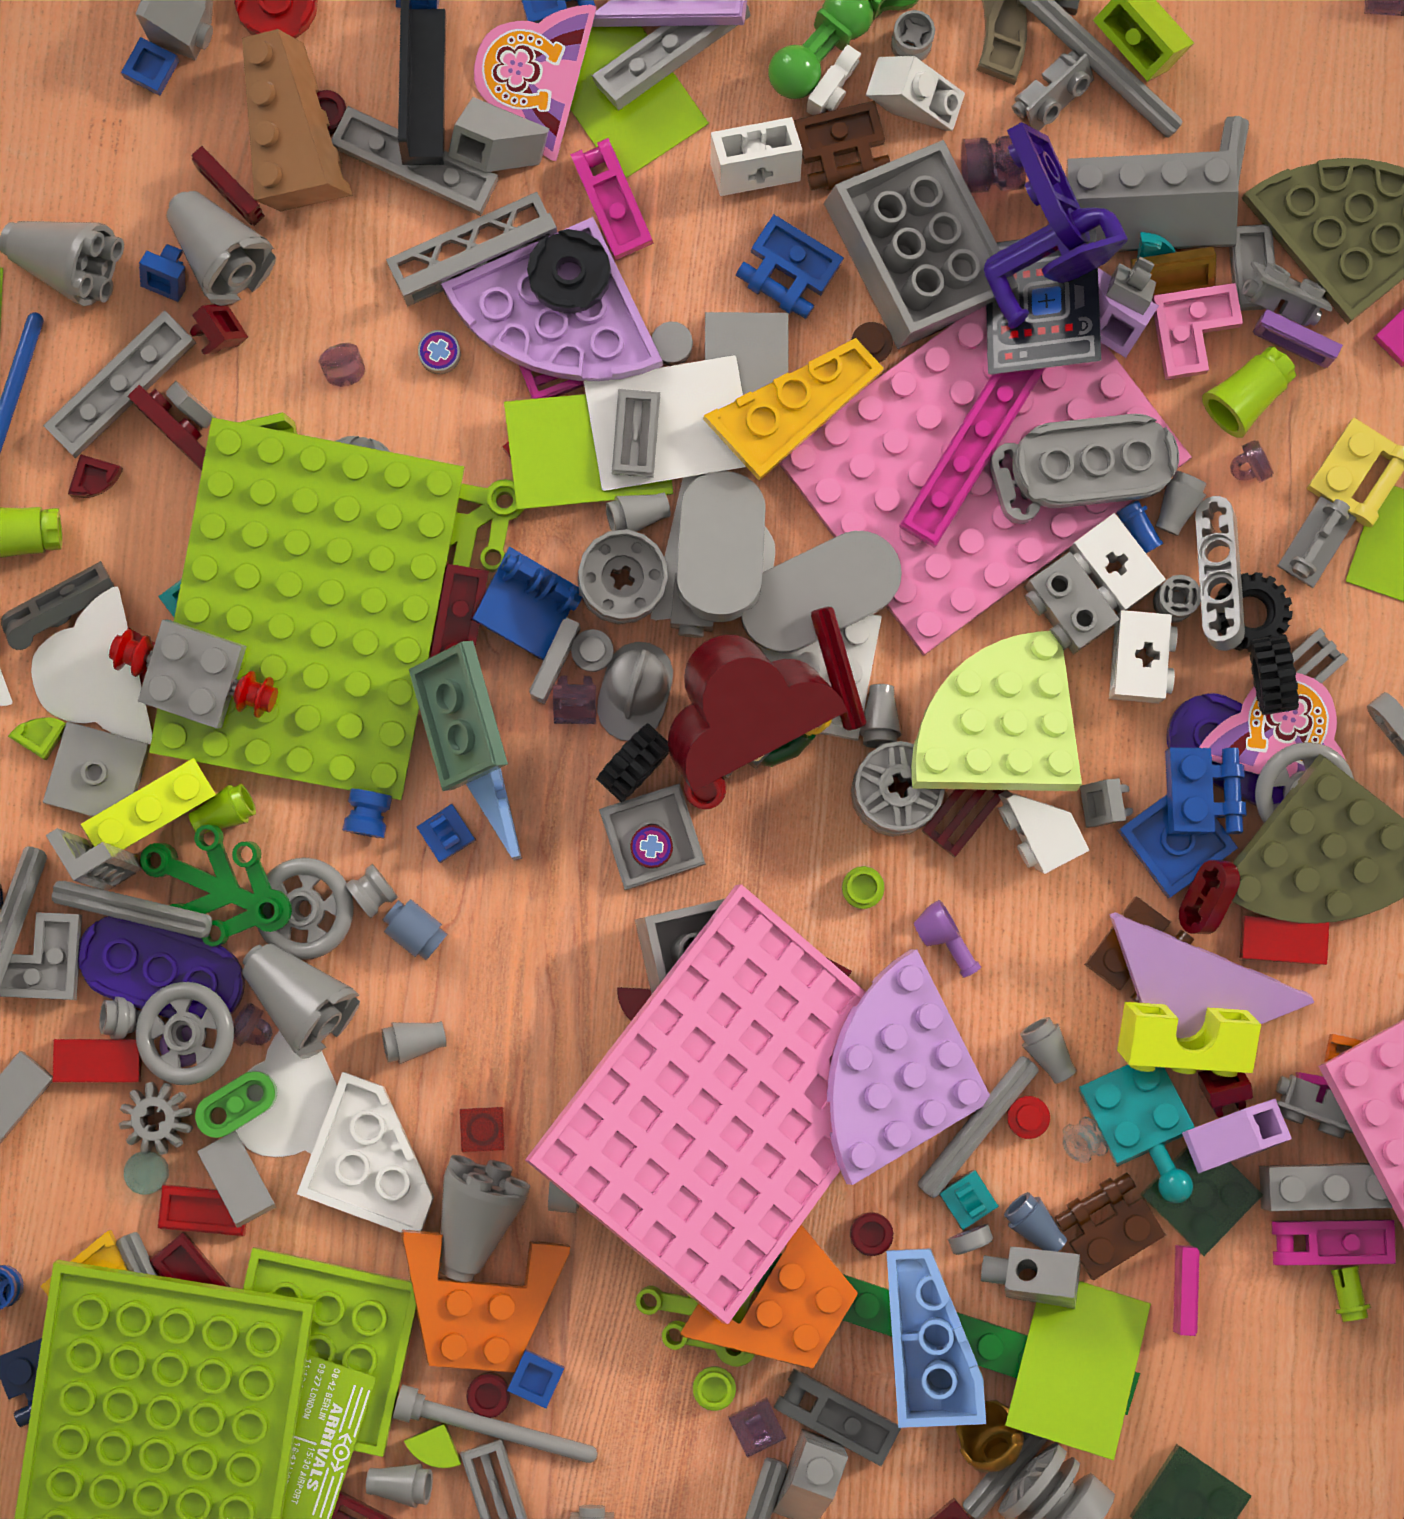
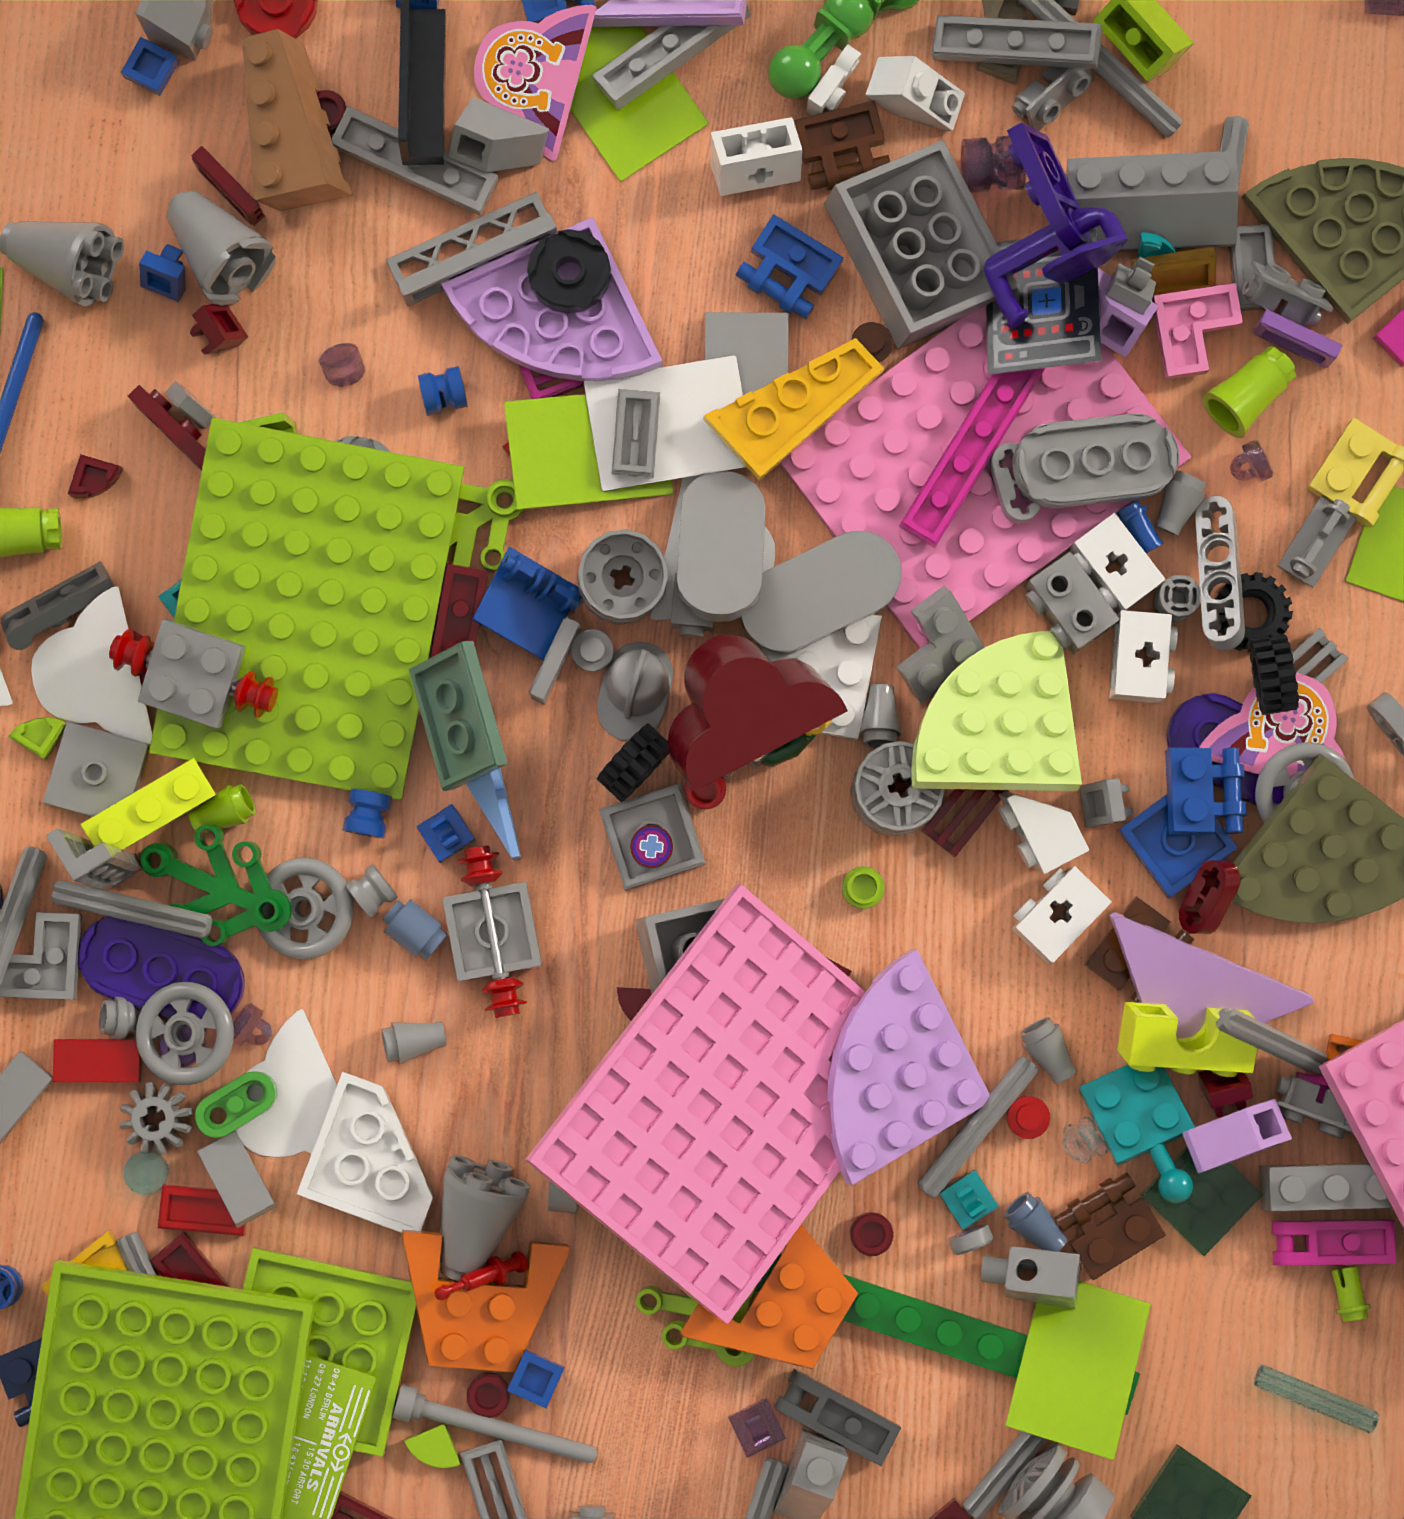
(107, 393): light grey plate -> none
(299, 998): light grey cone -> none
(401, 1484): light grey cone -> none
(439, 352): tile -> none
(452, 387): none -> blue wheel
(482, 1129): clear red tile -> none
(492, 931): none -> light grey plate
(494, 1271): none -> red piece
(574, 702): tile -> none
(612, 200): dark pink plate -> none
(636, 511): light grey cone -> none
(673, 342): light grey tile -> none
(714, 1388): lime plate -> none
(838, 666): dark red axle -> none
(914, 28): light grey wheel -> none
(932, 1356): light blue wedge -> none
(937, 927): medium lavender bar -> none
(949, 644): none -> light grey plate
(990, 1445): pearl gold hair -> none
(1017, 41): none -> light grey tile
(1083, 906): none -> white brick
(1186, 1290): dark pink tile -> none
(1270, 1040): none -> light grey axle
(1284, 941): red tile -> none
(1316, 1399): none -> clear light blue axle

